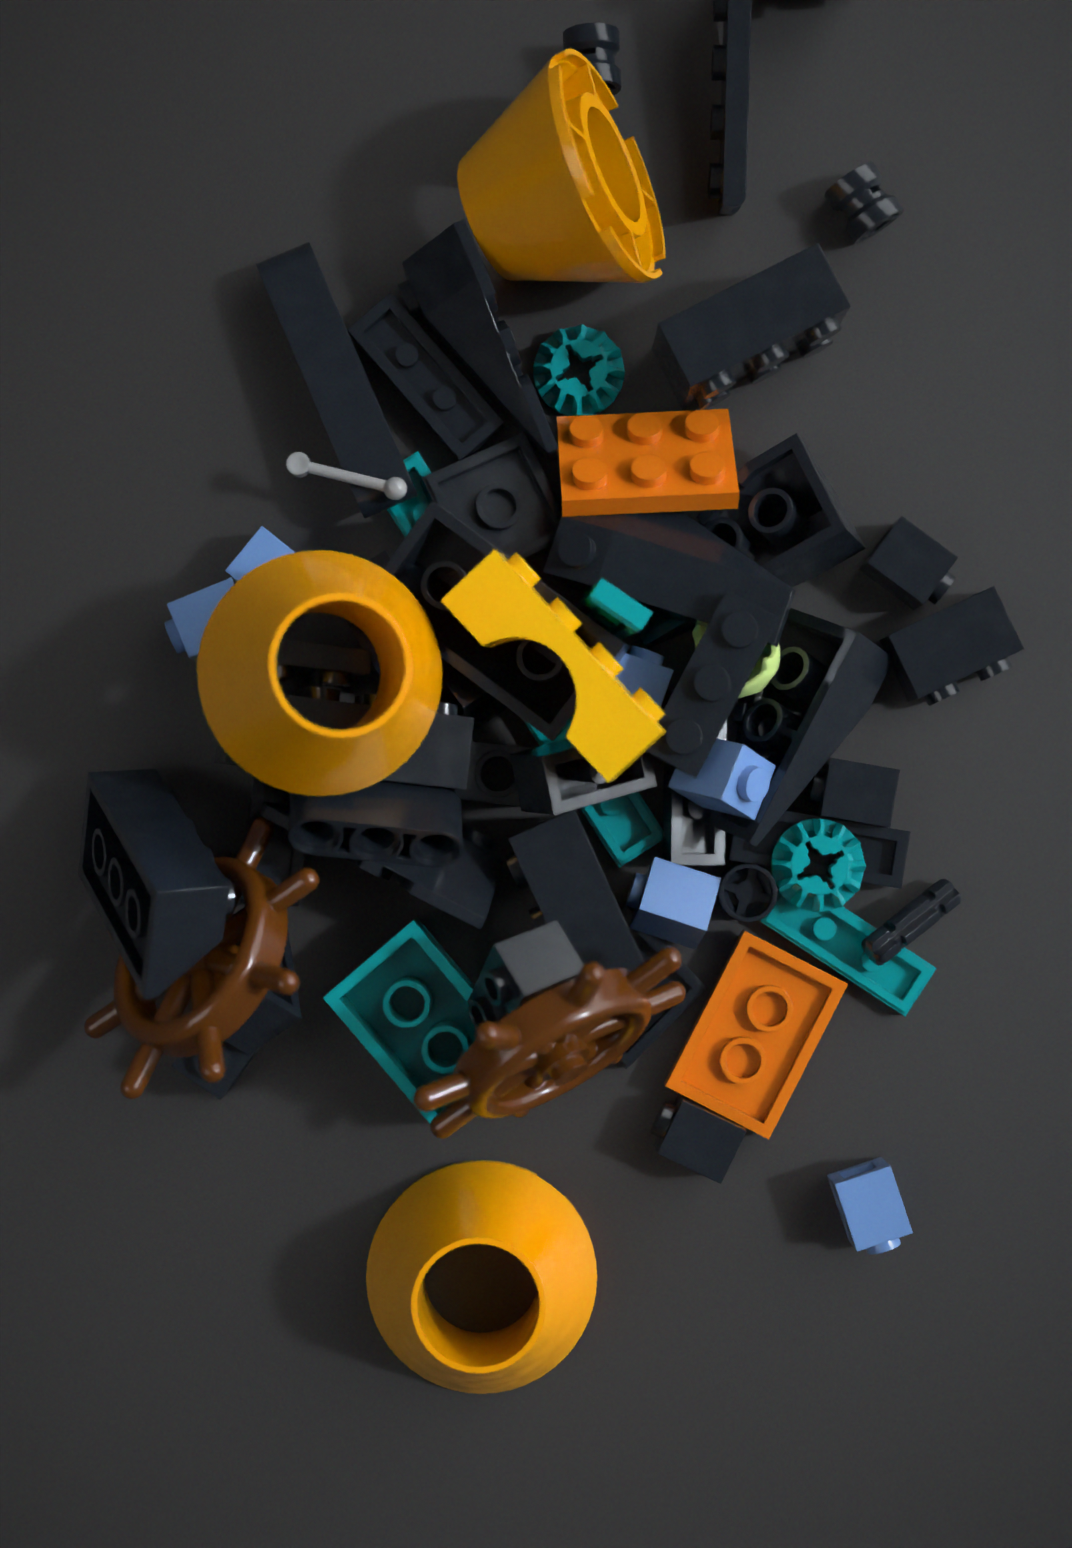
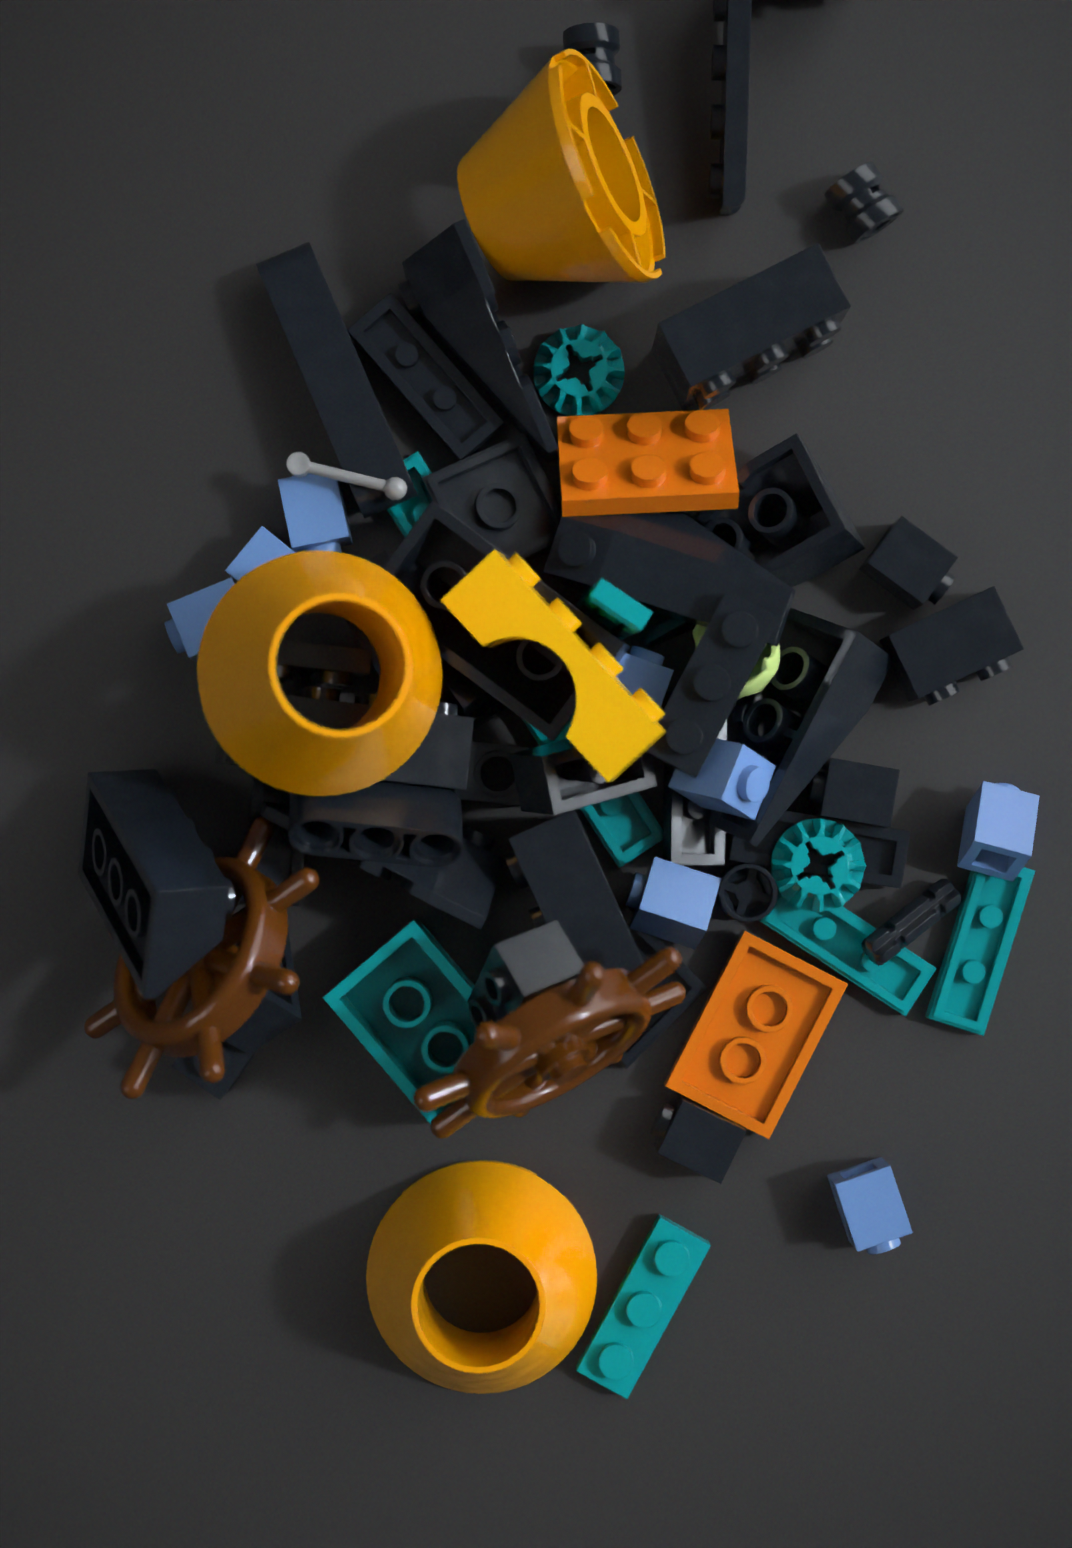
(315, 513): none -> medium blue brick
(643, 1306): none -> teal plate
(978, 950): none -> teal tile
(998, 830): none -> medium blue brick

